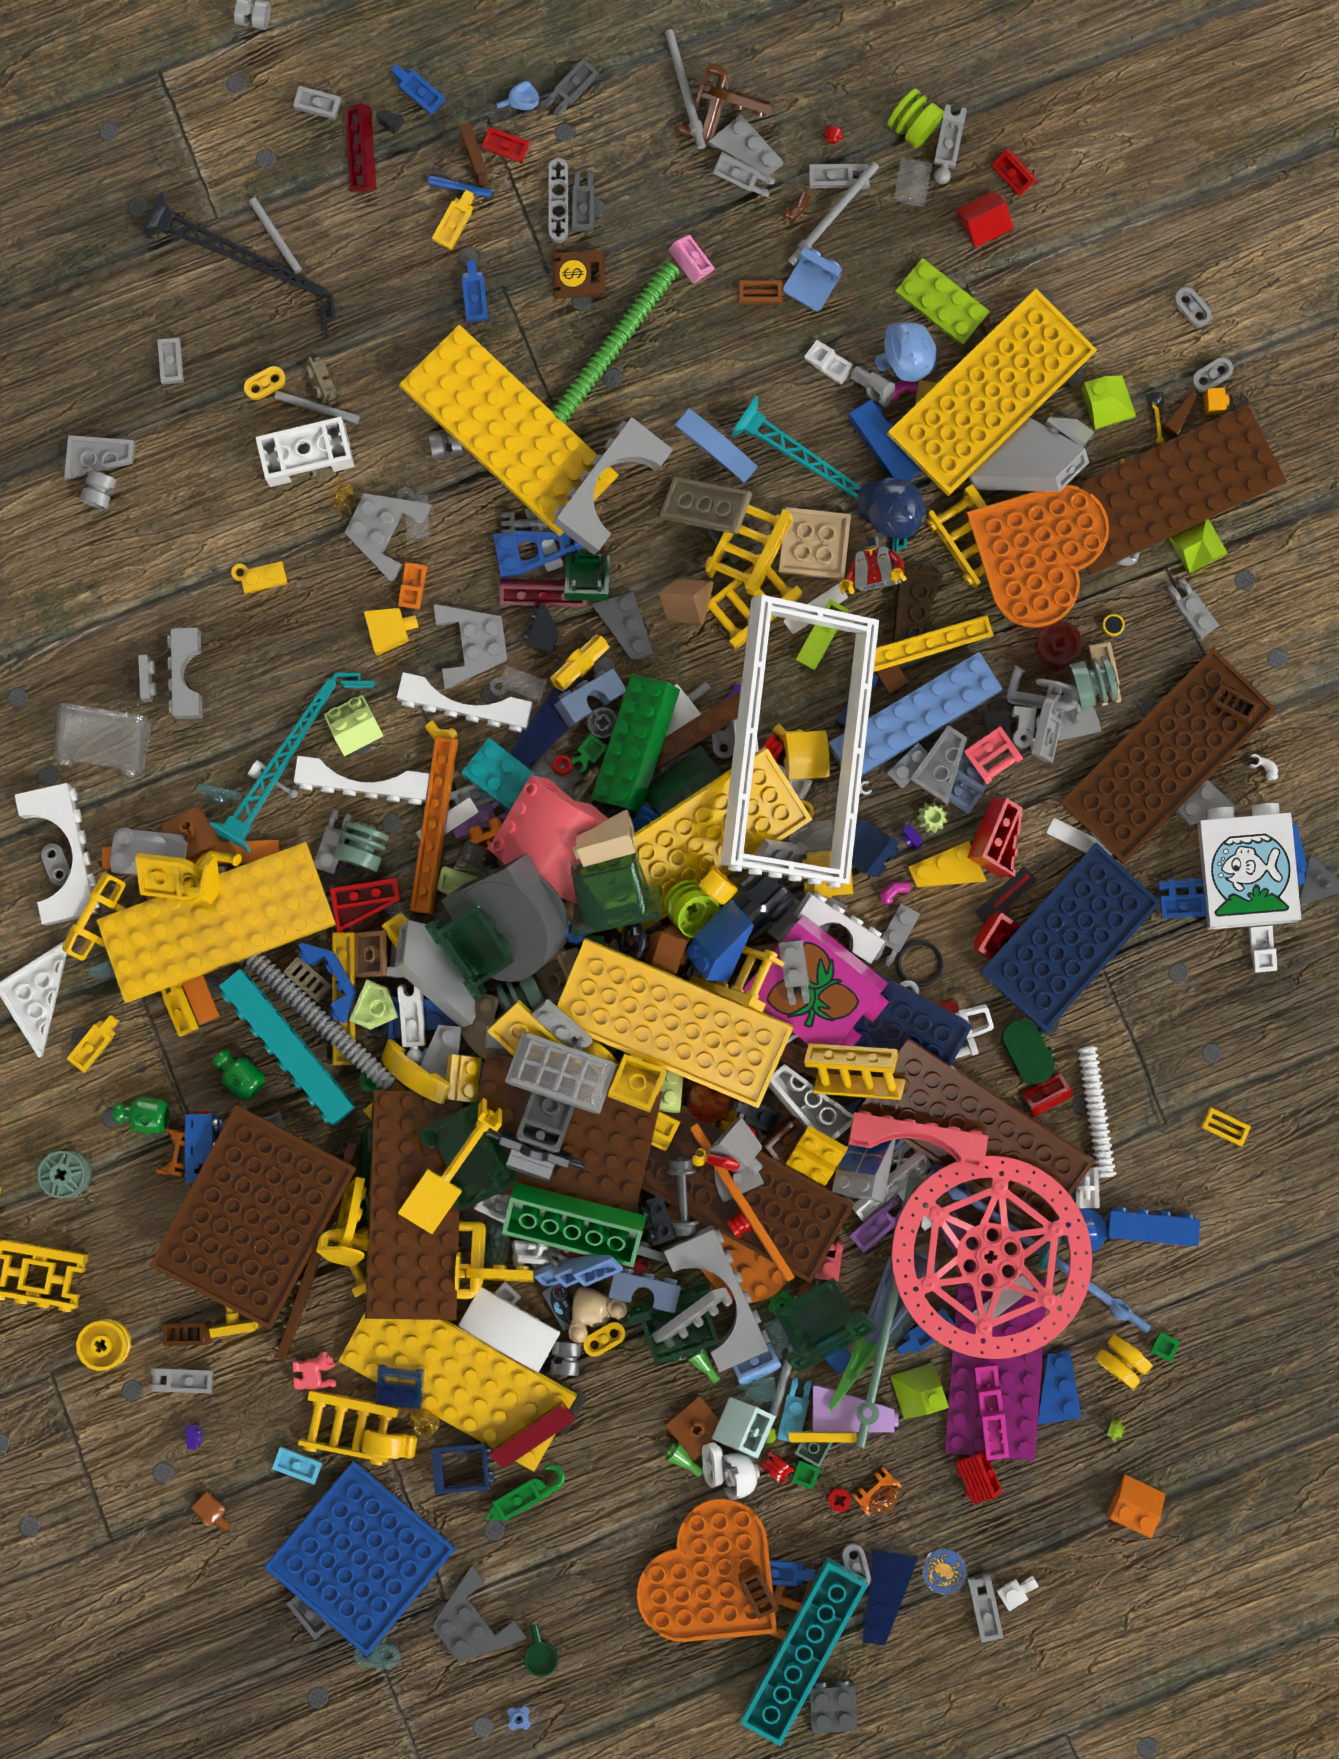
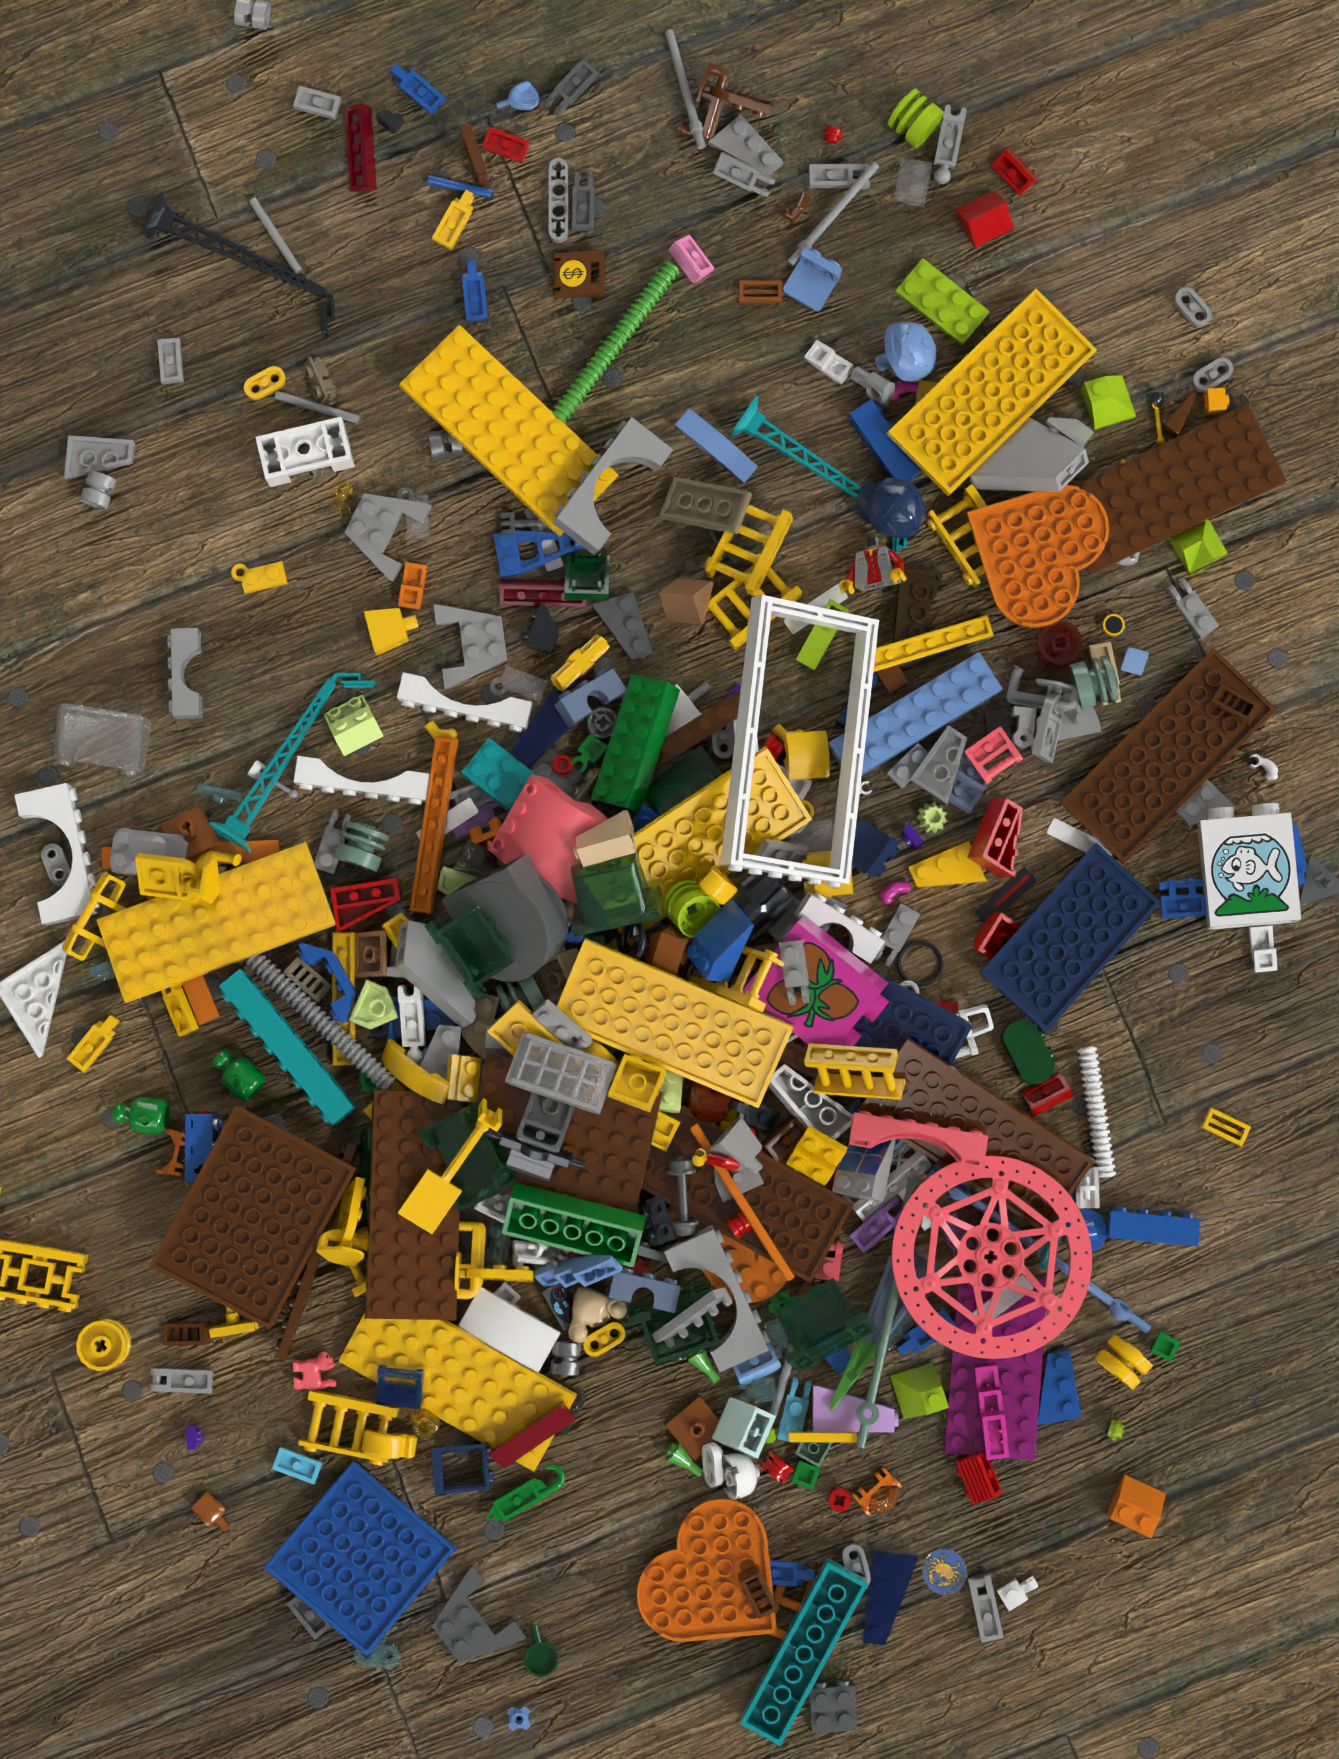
(77, 1177): sand green wheel -> none
(147, 687): light grey plate -> none
(815, 544): tan plate -> none
(1134, 661): none -> medium blue slope

